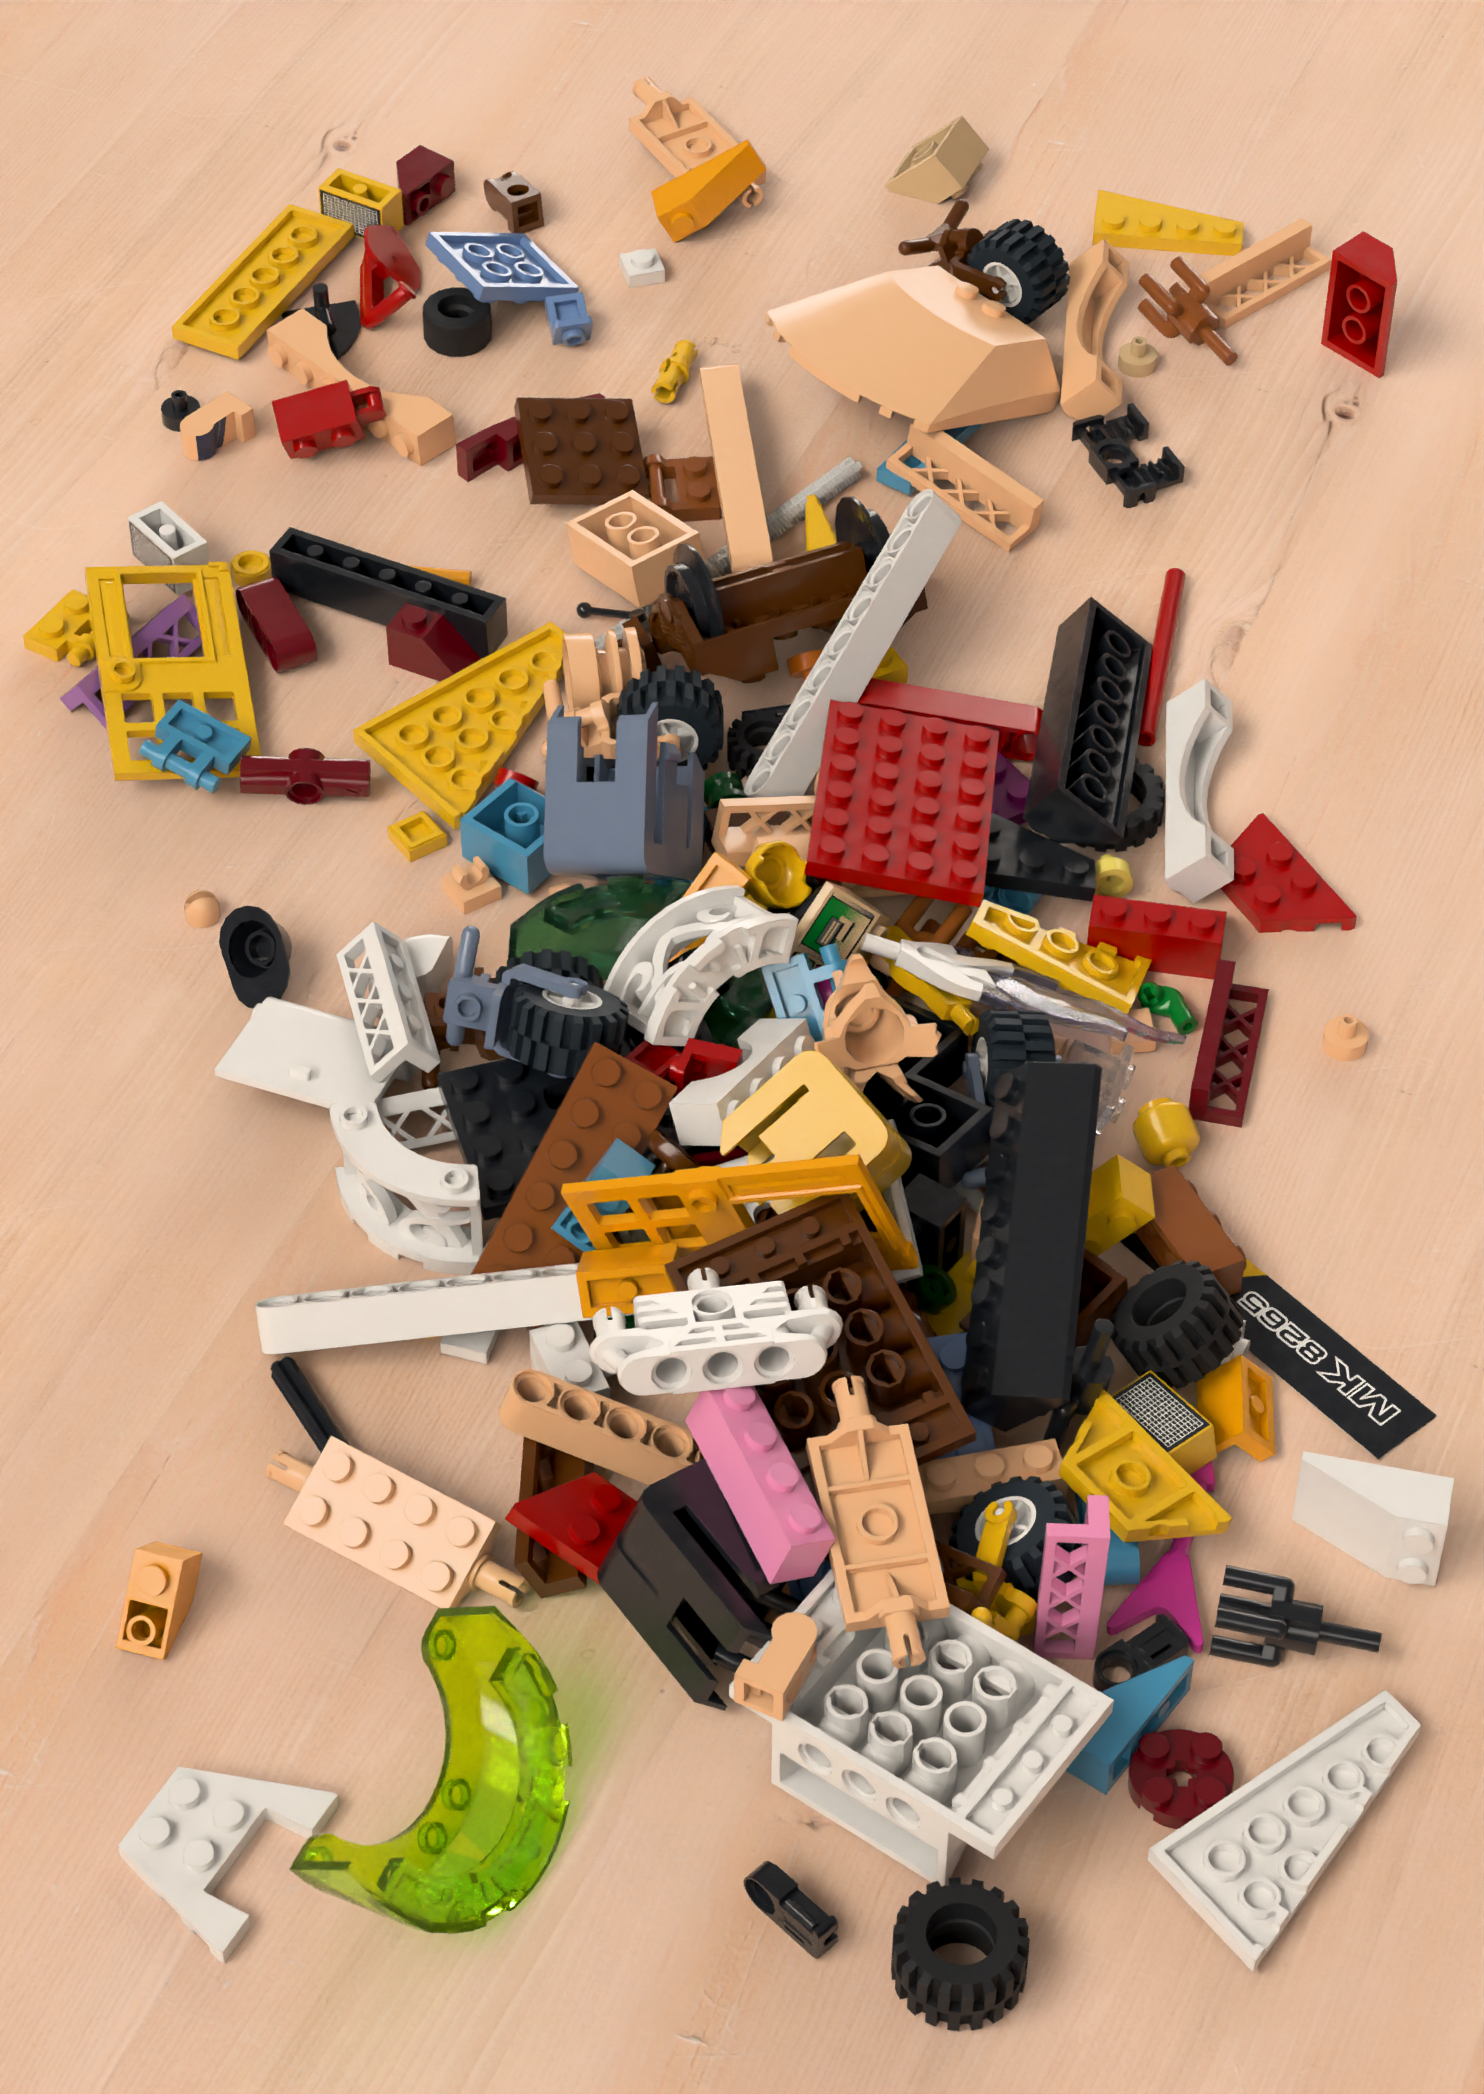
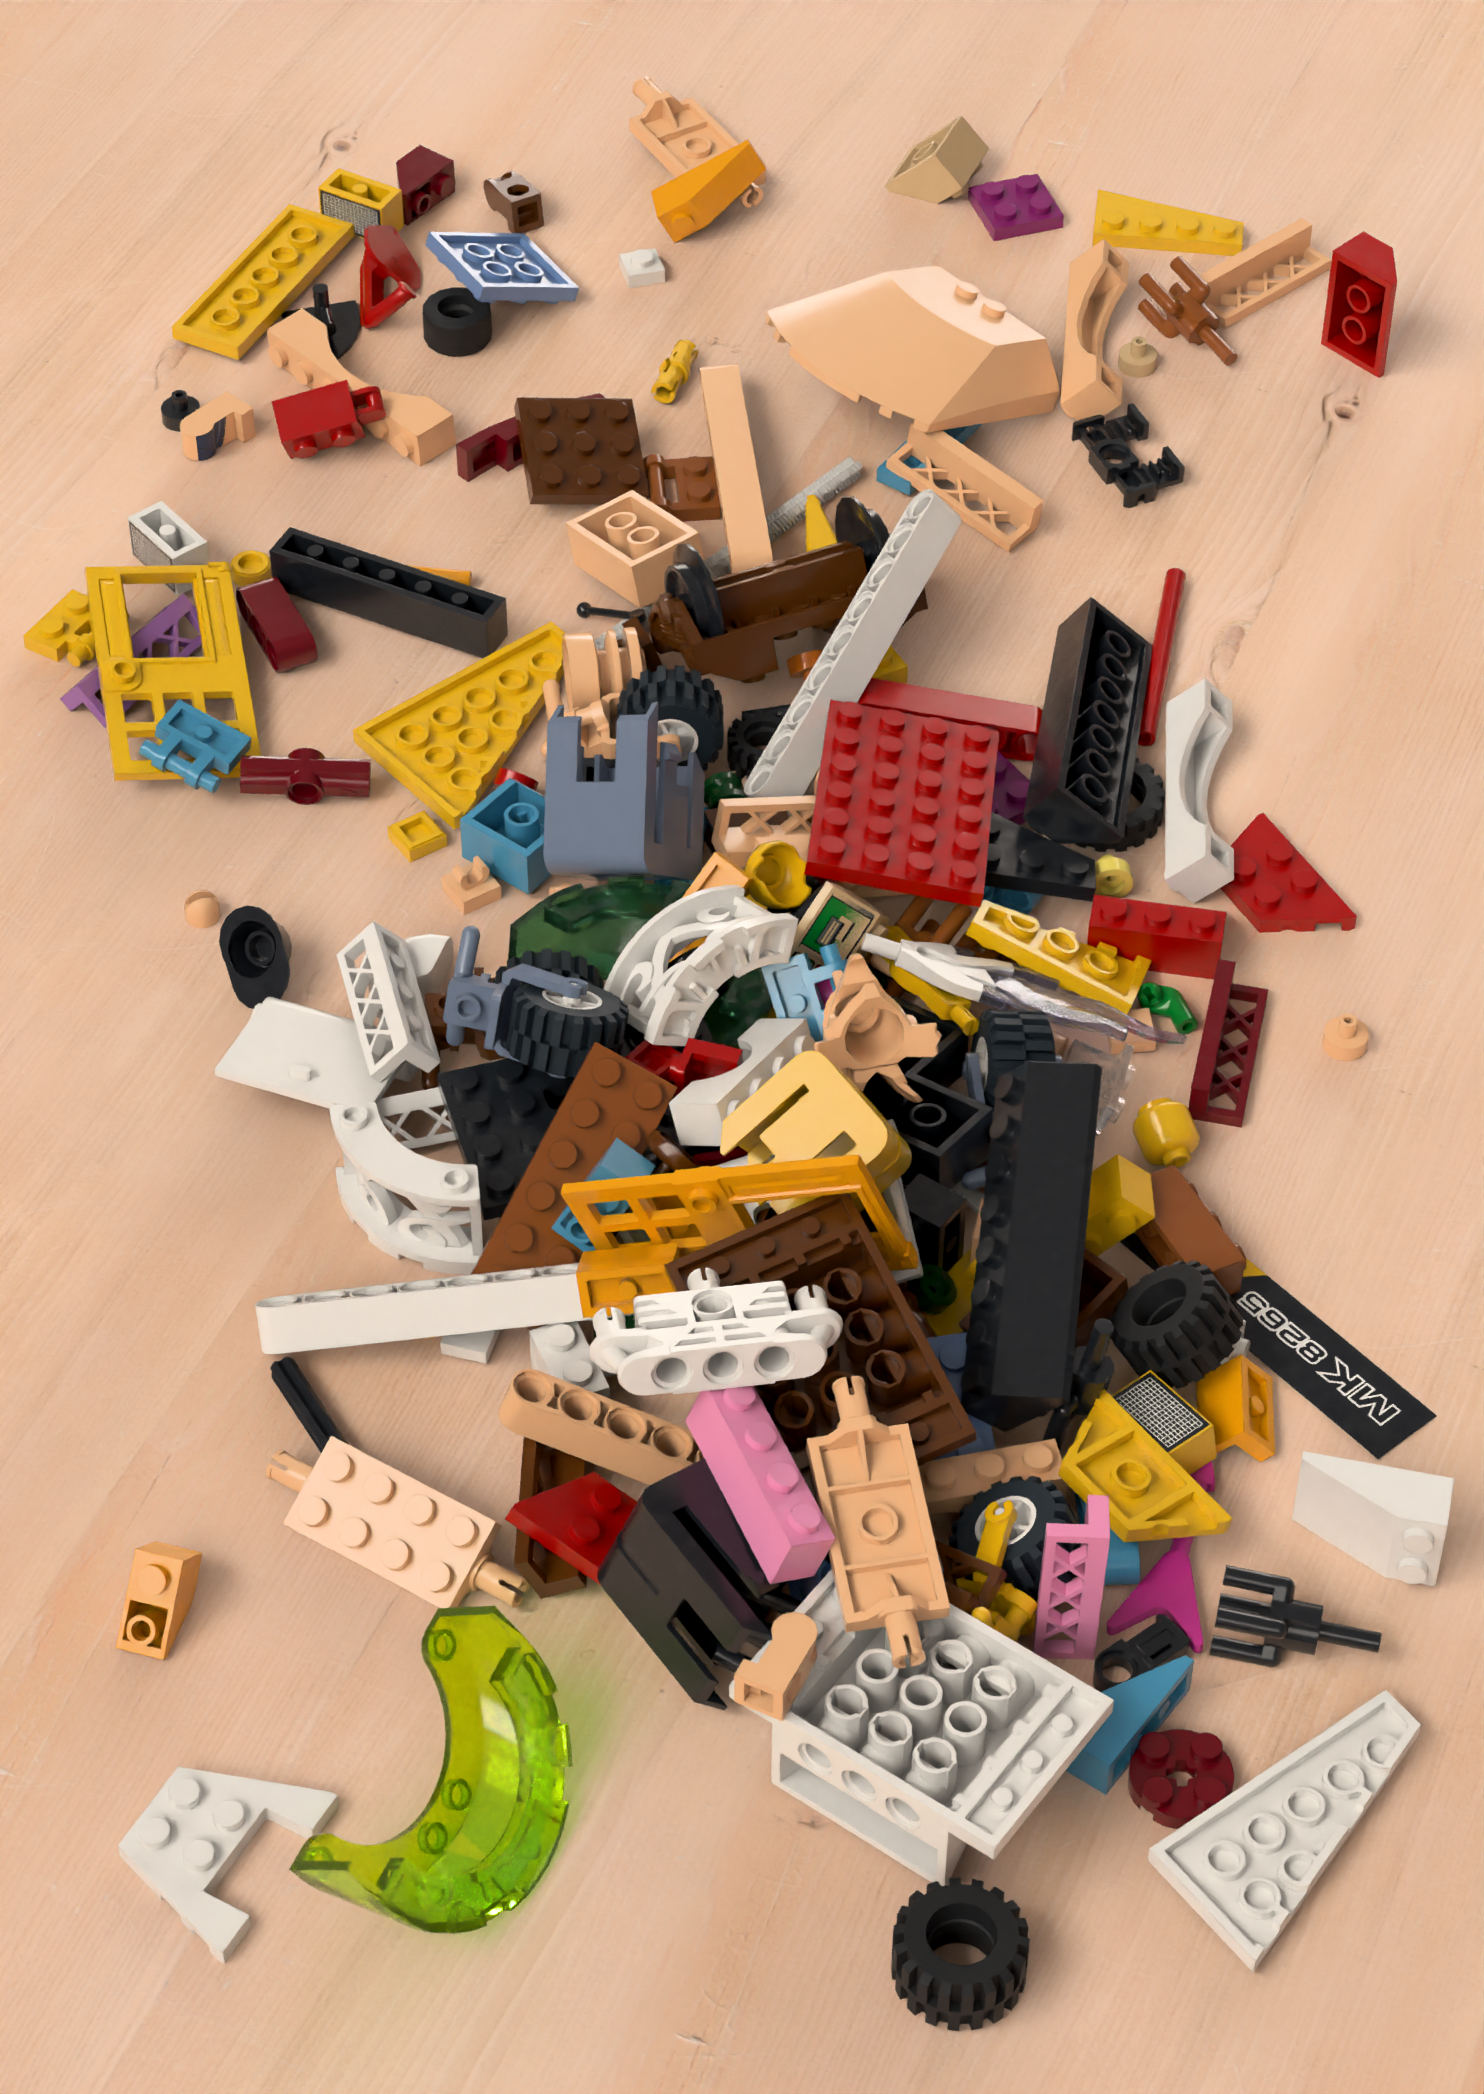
(427, 644): dark red slope -> none
(568, 319): medium blue bracket -> none
(791, 1909): black piece -> none
(1007, 265): piece -> none
(1015, 207): none -> magenta plate

